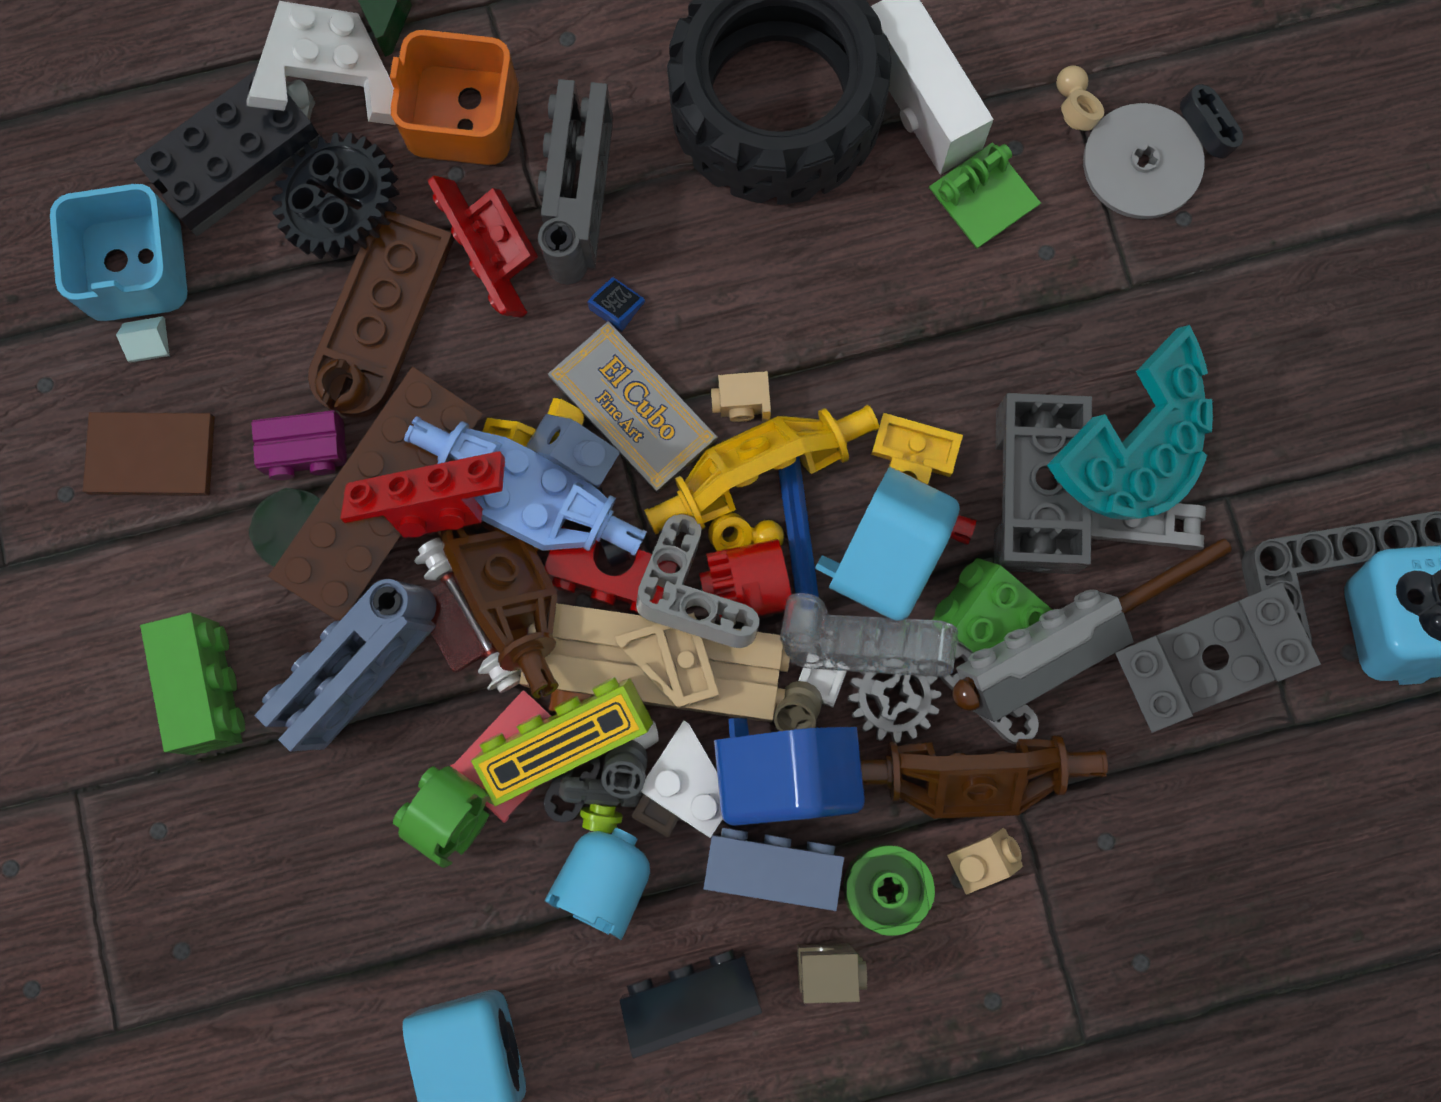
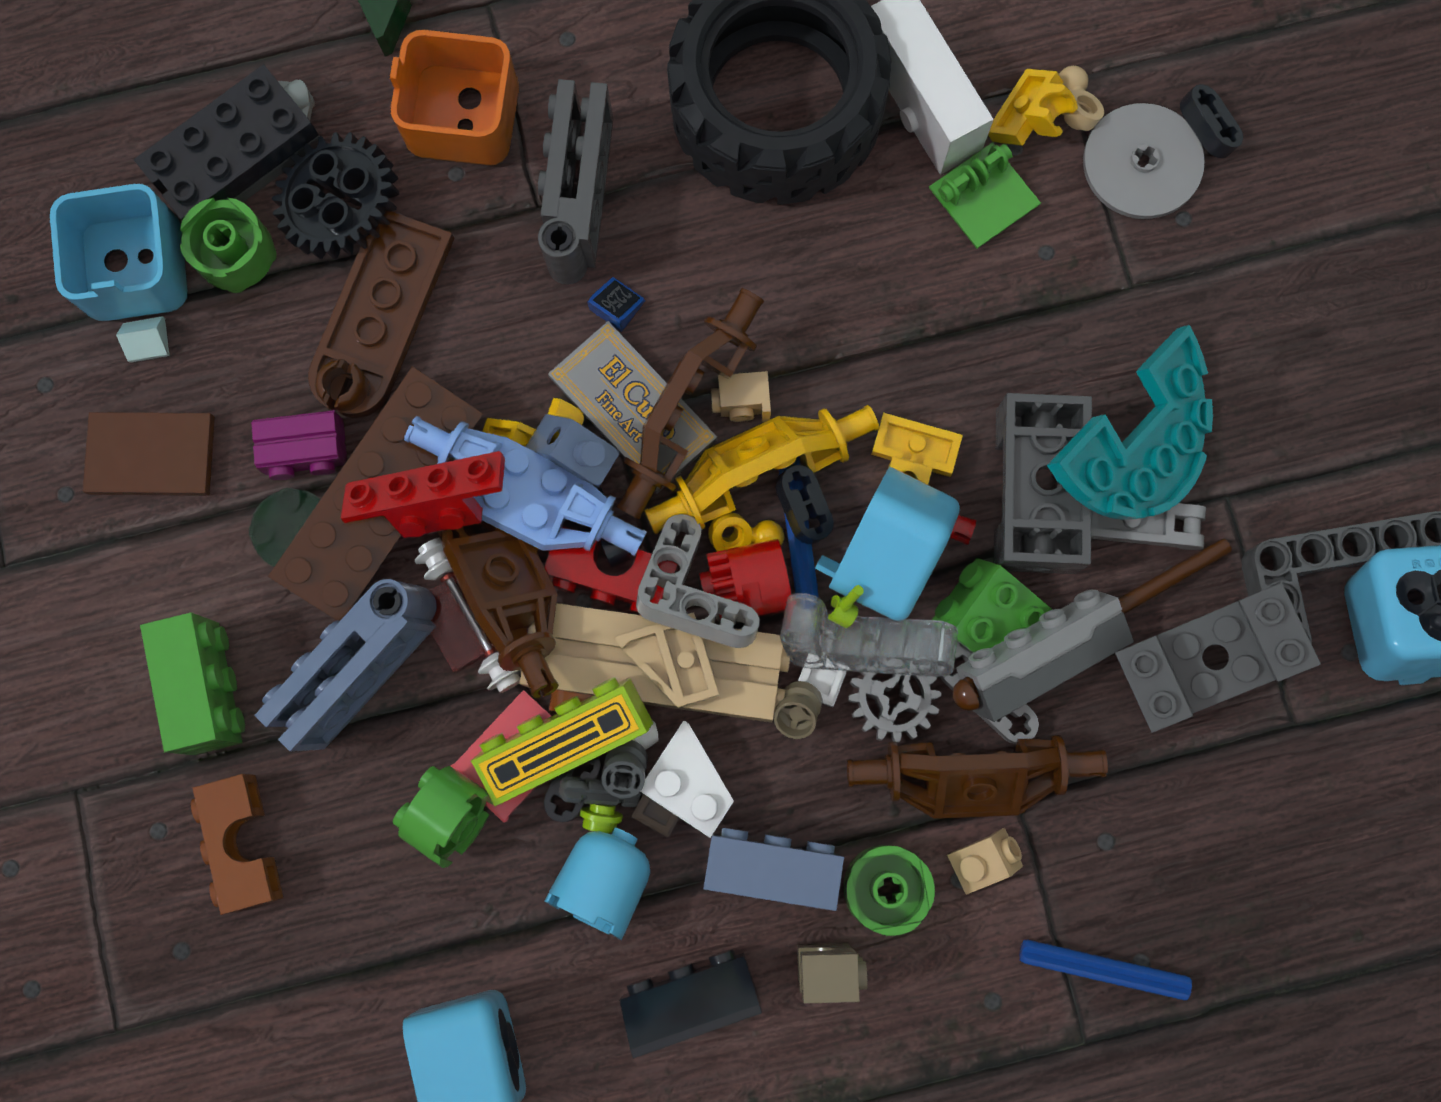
(221, 811): none -> dark orange arch
(227, 244): none -> bright green brick
(320, 47): white wing -> none
(490, 238): red bracket -> none
(685, 380): none -> reddish brown plate
(788, 774): blue piece -> none
(804, 504): none -> black beam
(845, 610): none -> lime hand
(1032, 106): none -> yellow plate
(1105, 969): none -> blue axle

